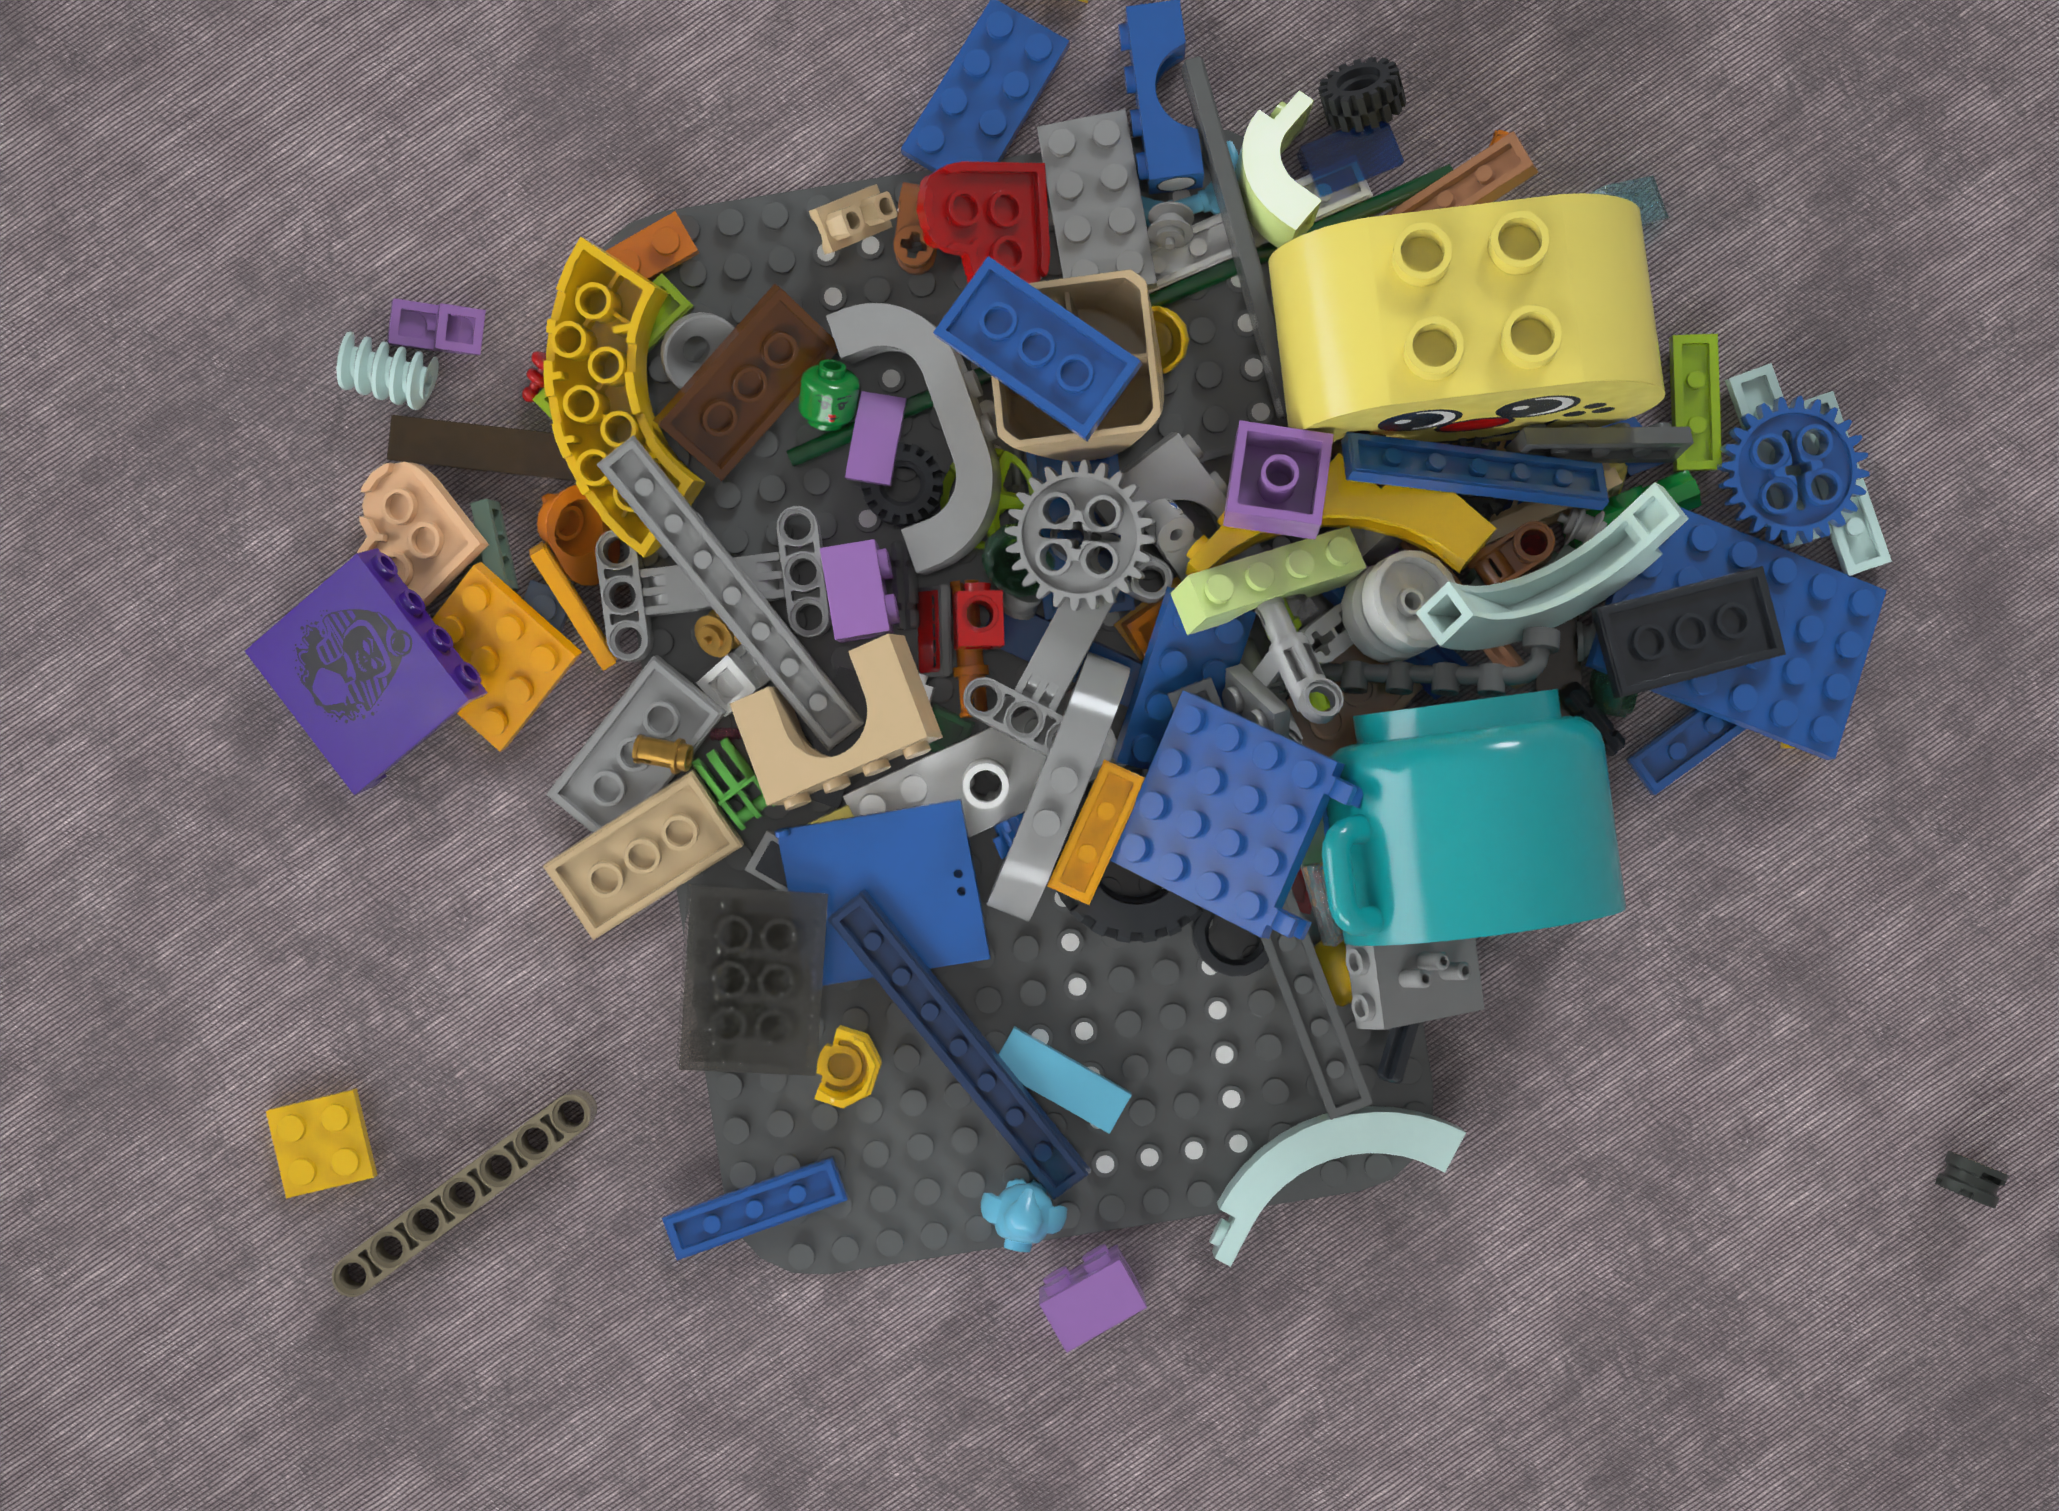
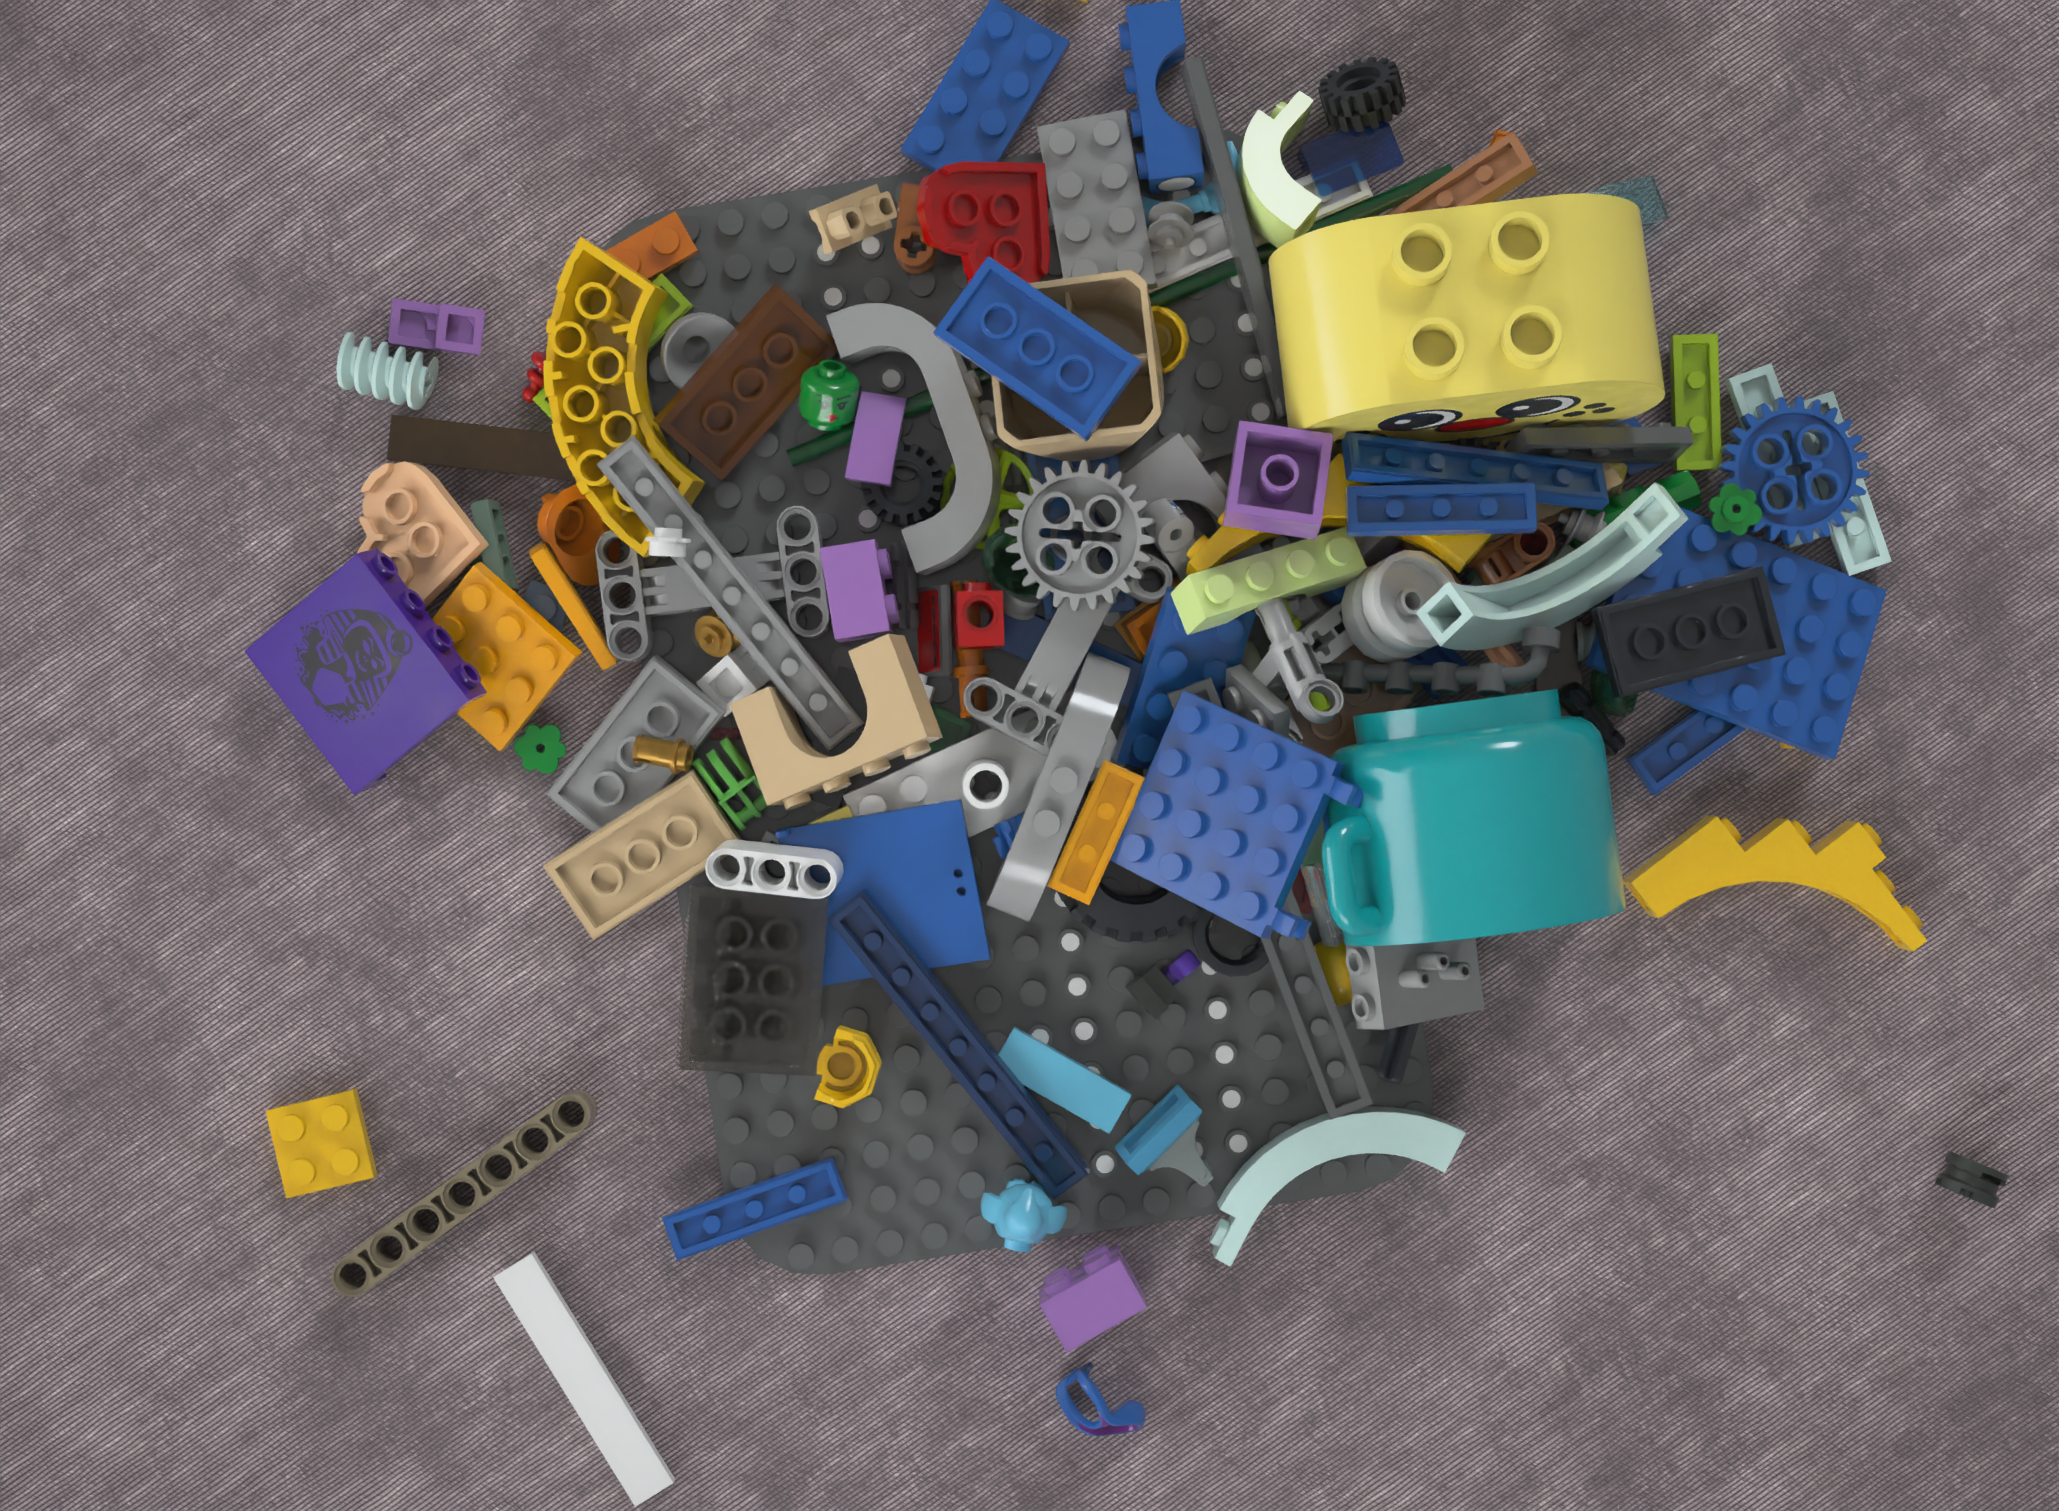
(527, 748): none -> green plant
(584, 1378): none -> white tile
(667, 542): none -> white plate
(754, 877): none -> white beam
(1122, 1419): none -> blue piece
(1156, 989): none -> pearl dark grey piece
(1167, 1139): none -> dark azure piece
(1441, 509): none -> blue plate
(1725, 519): none -> green plant
(1837, 865): none -> yellow arch

